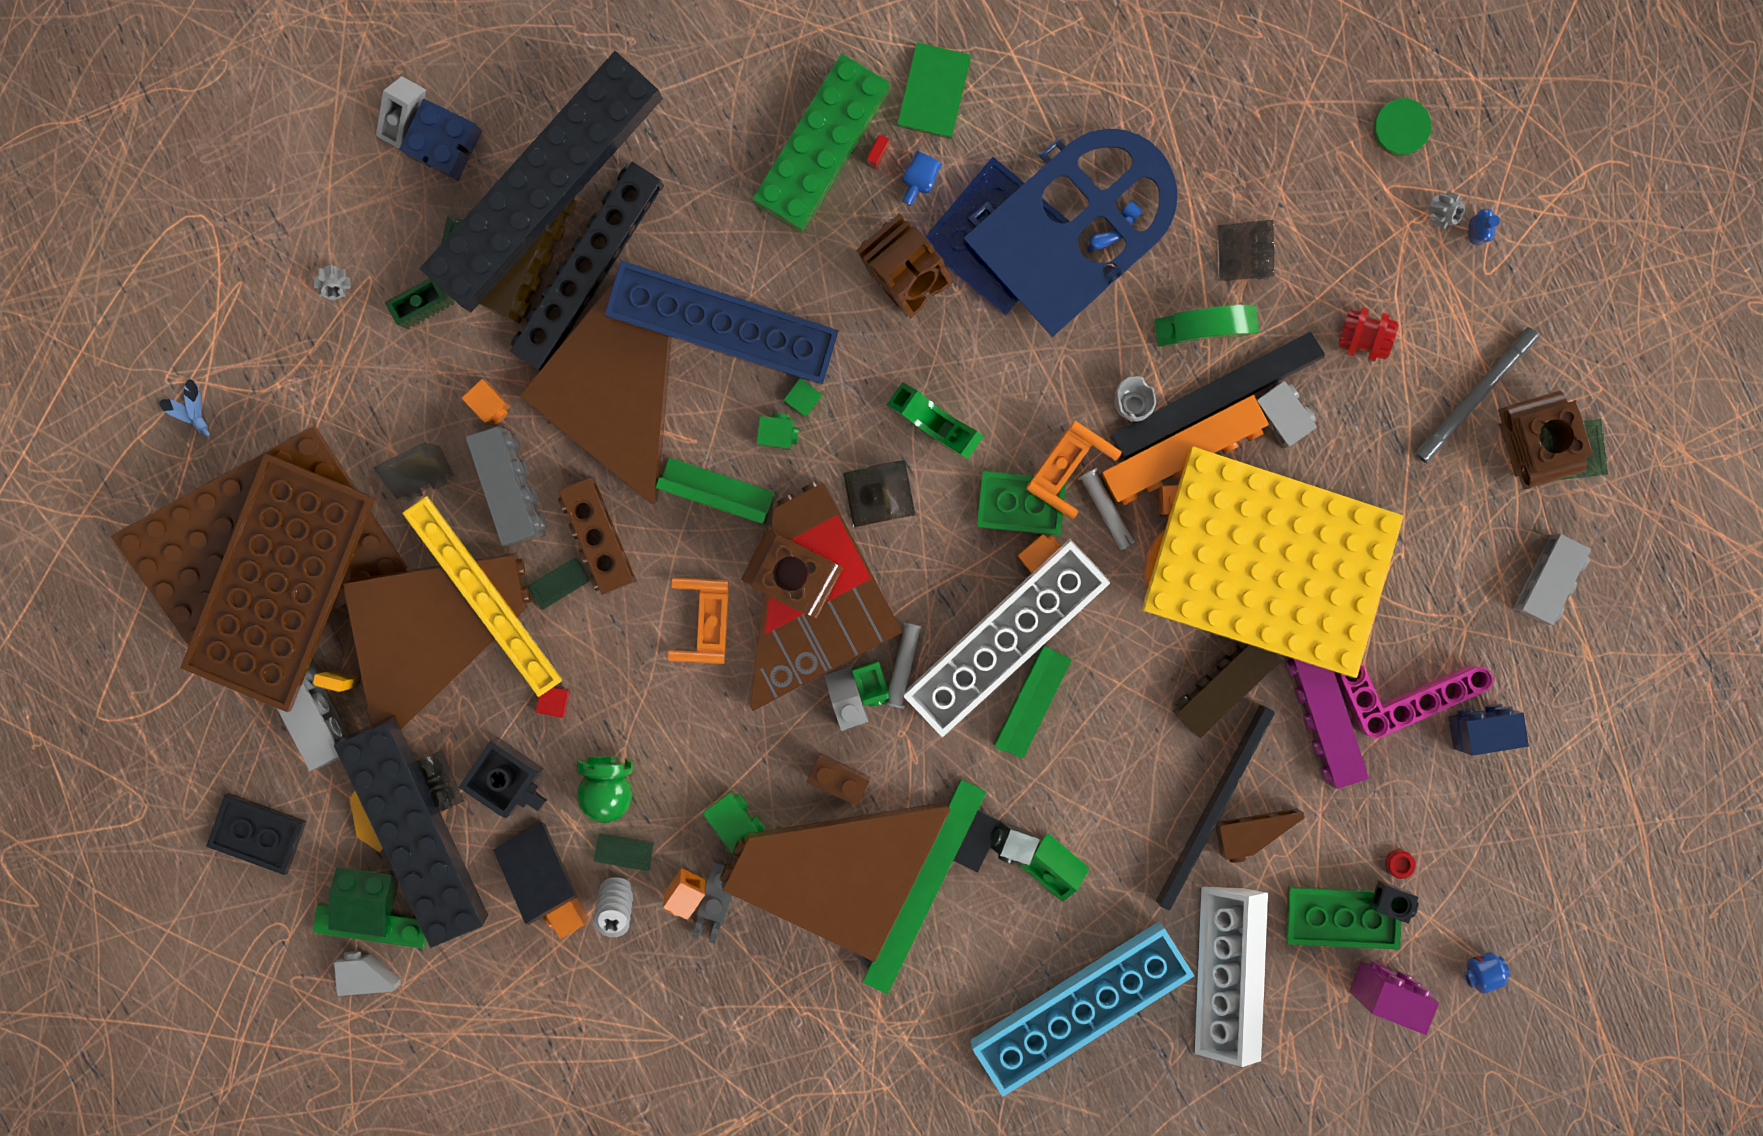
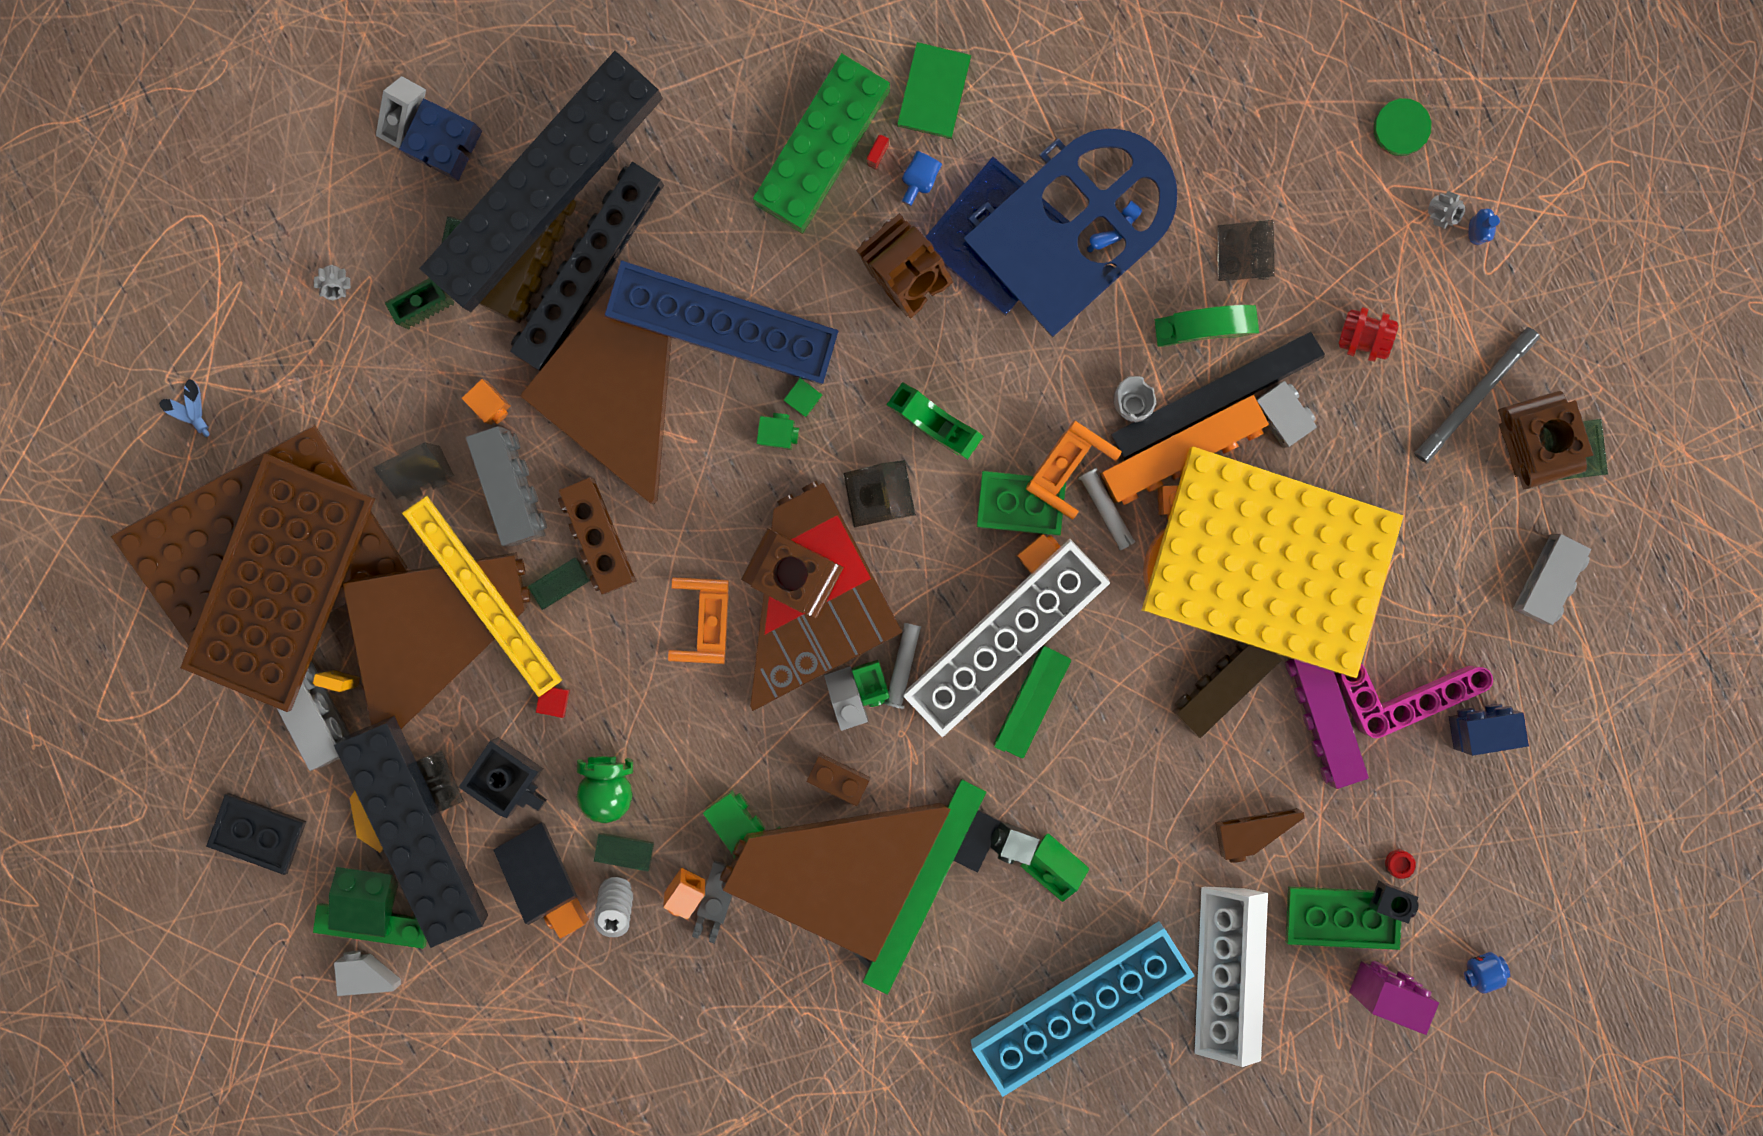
(716, 490): green panel -> none
(1215, 807): black tile -> none

